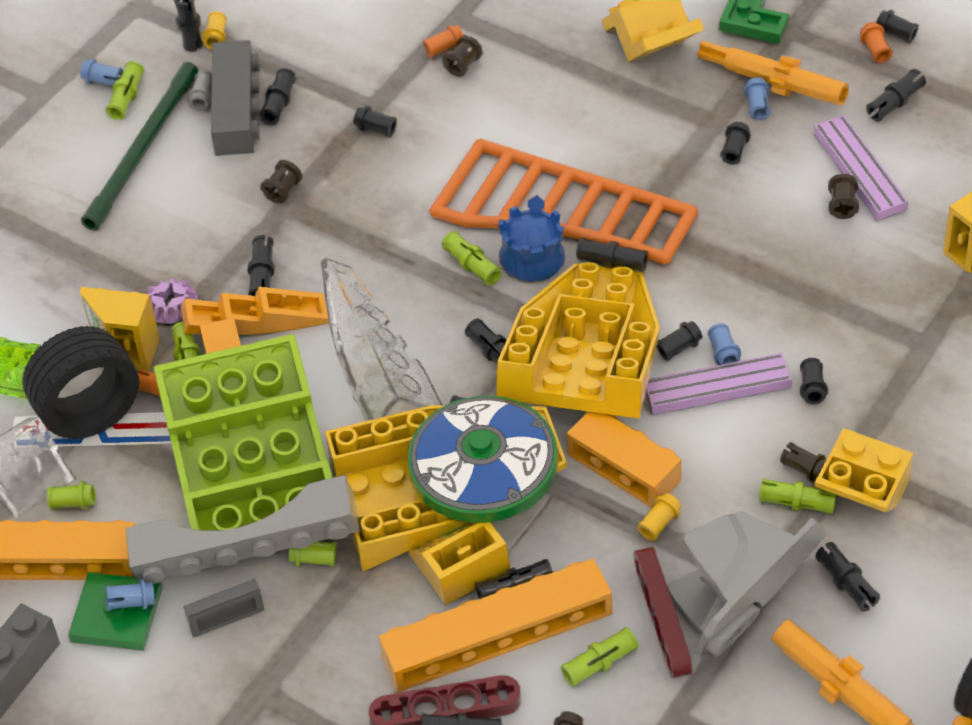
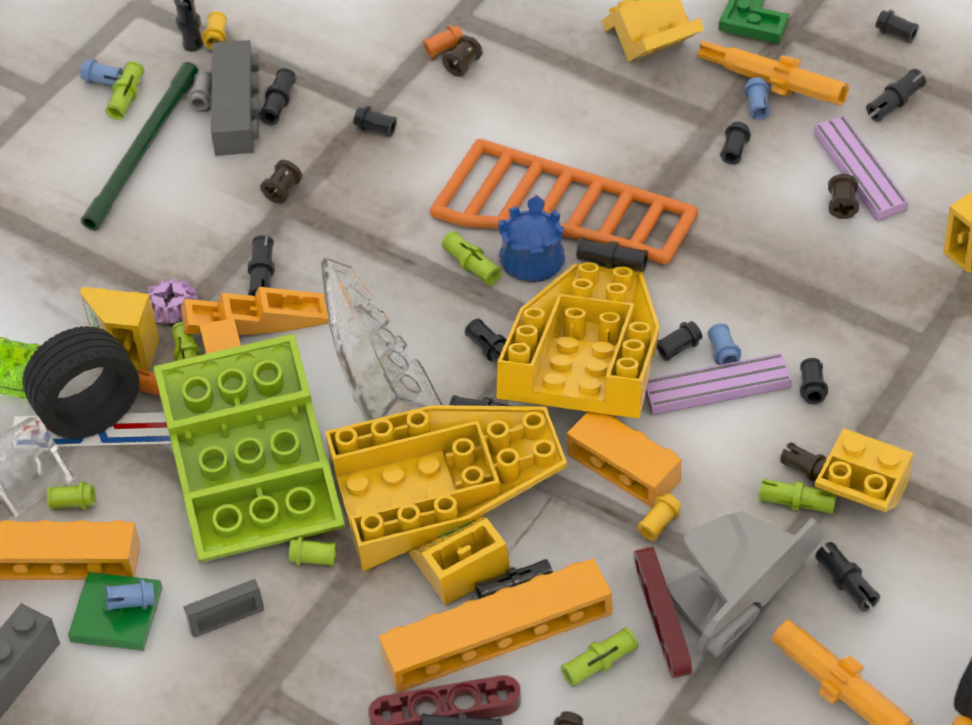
(316, 514): light grey arch -> none
(483, 459): dish -> none
(873, 37): orange pin -> none

